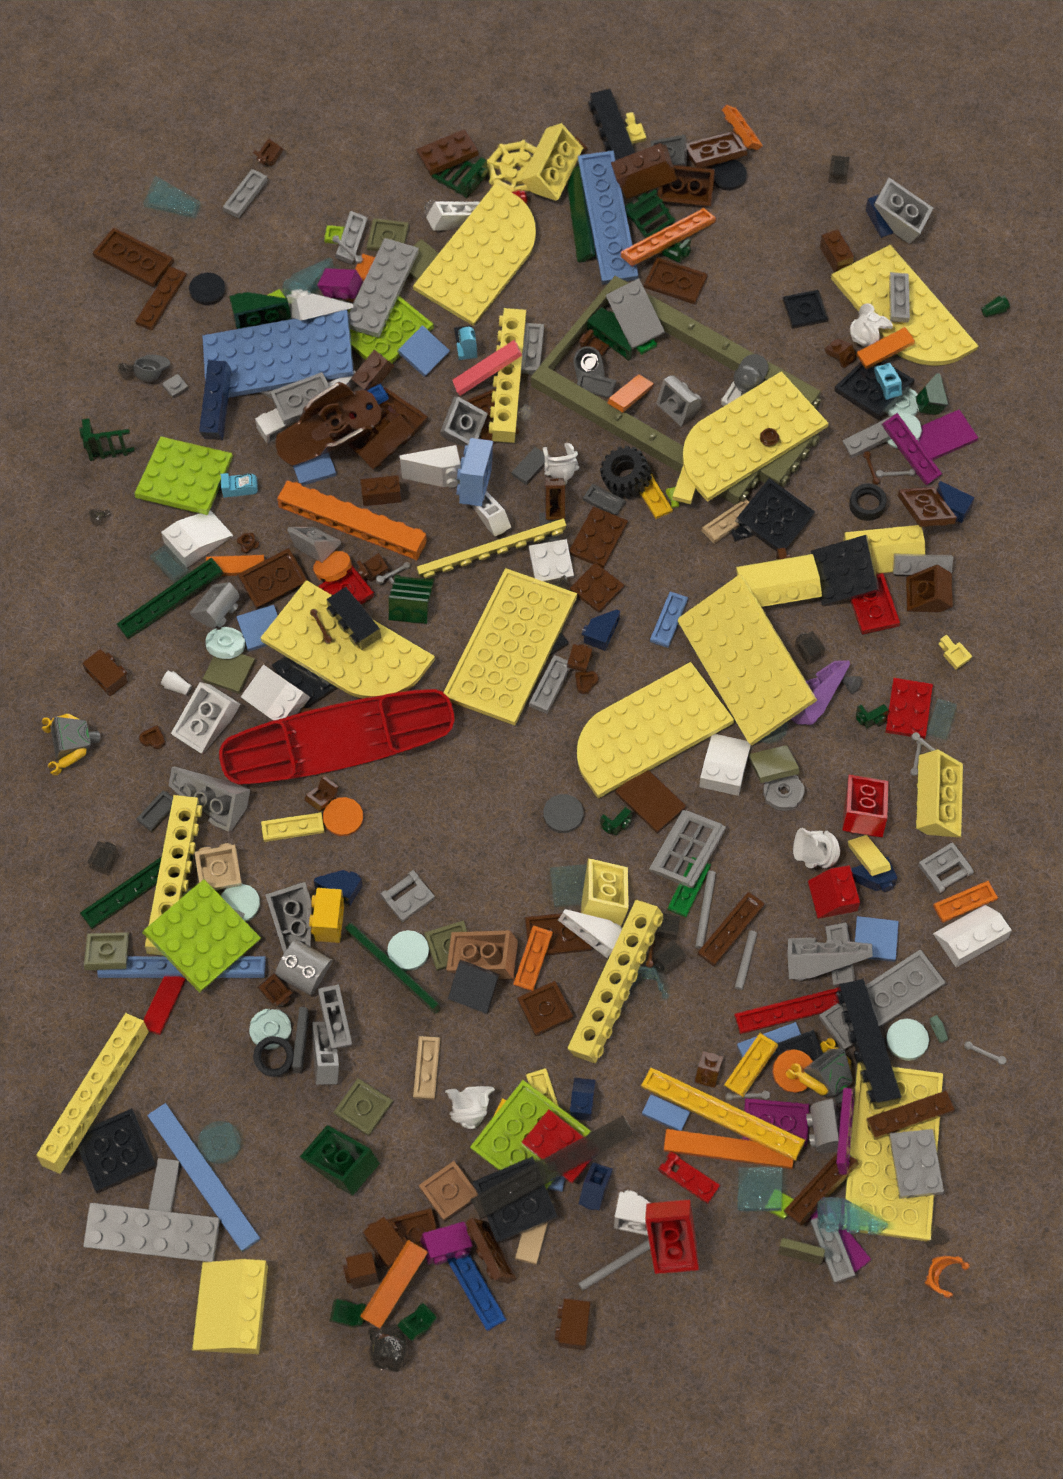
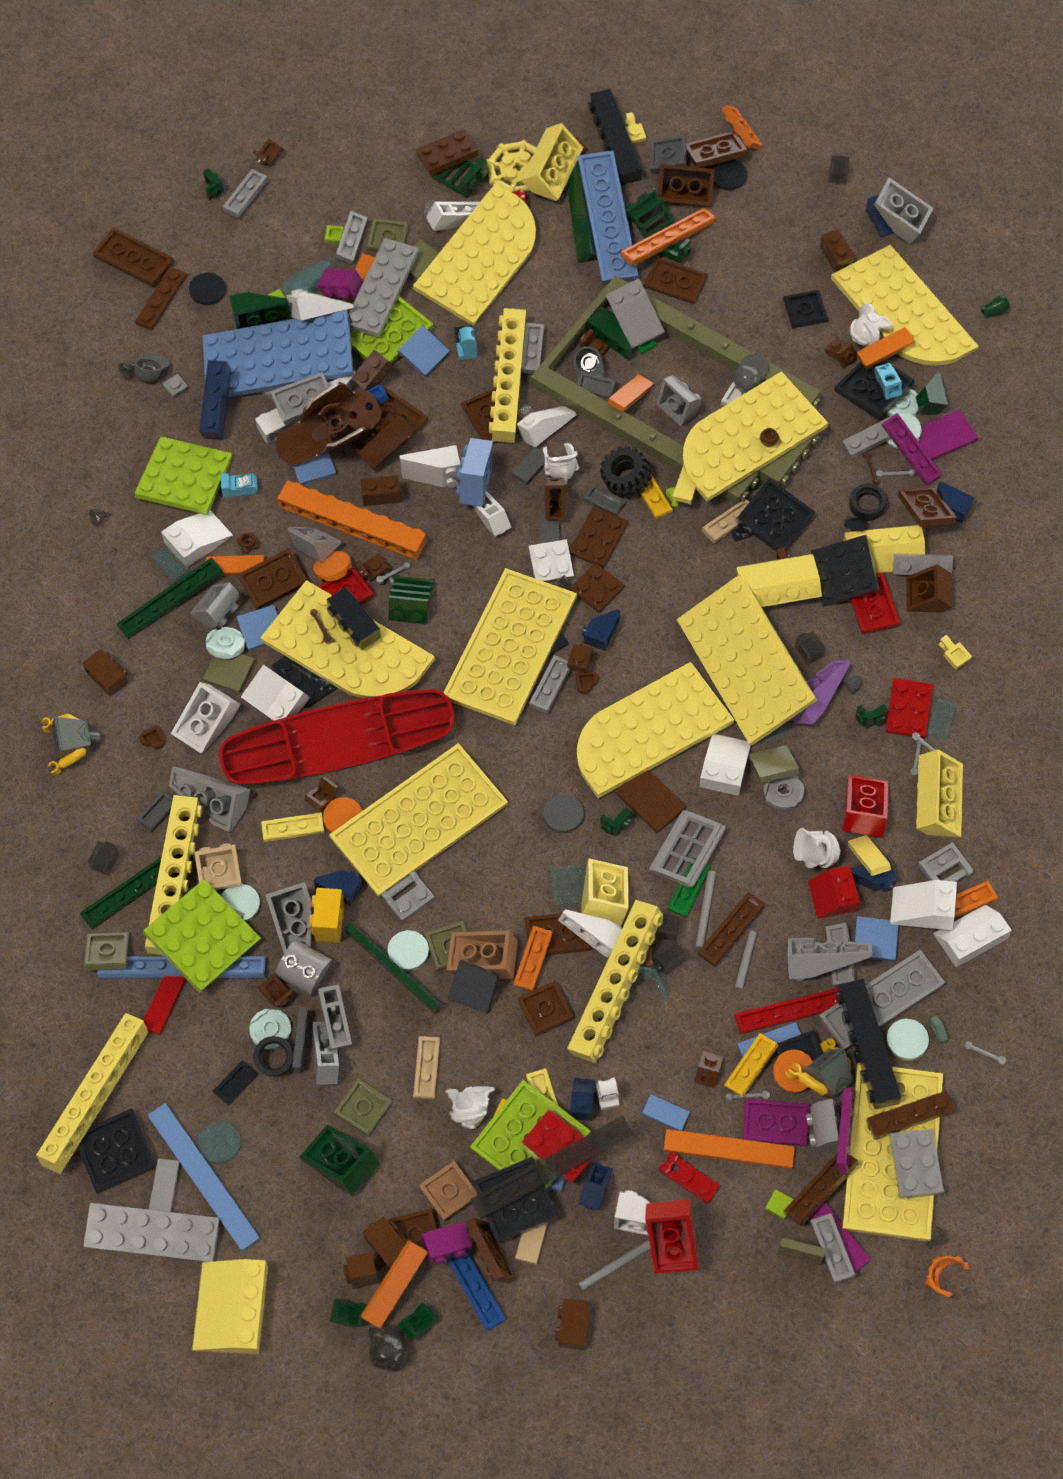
(93, 444): dark green plate -> none
(170, 199): clear light blue wing -> none
(174, 682): white cone -> none
(214, 184): none -> dark green bracket
(235, 1083): none -> black tile
(358, 259): light grey hinge -> none
(418, 820): none -> light yellow plate
(462, 422): light grey brick -> none
(487, 367): coral tile -> none
(500, 546): light yellow plate -> none
(542, 424): none -> white slope
(607, 1094): none -> white leg
(644, 170): reddish brown slope -> none
(668, 619): medium blue tile -> none
(723, 1114): yellow tile -> none
(760, 1189): clear light blue tile -> none
(843, 1214): clear light blue slope -> none
(855, 523): none -> black tile
(899, 297): light grey plate -> none
(924, 905): none -> white slope

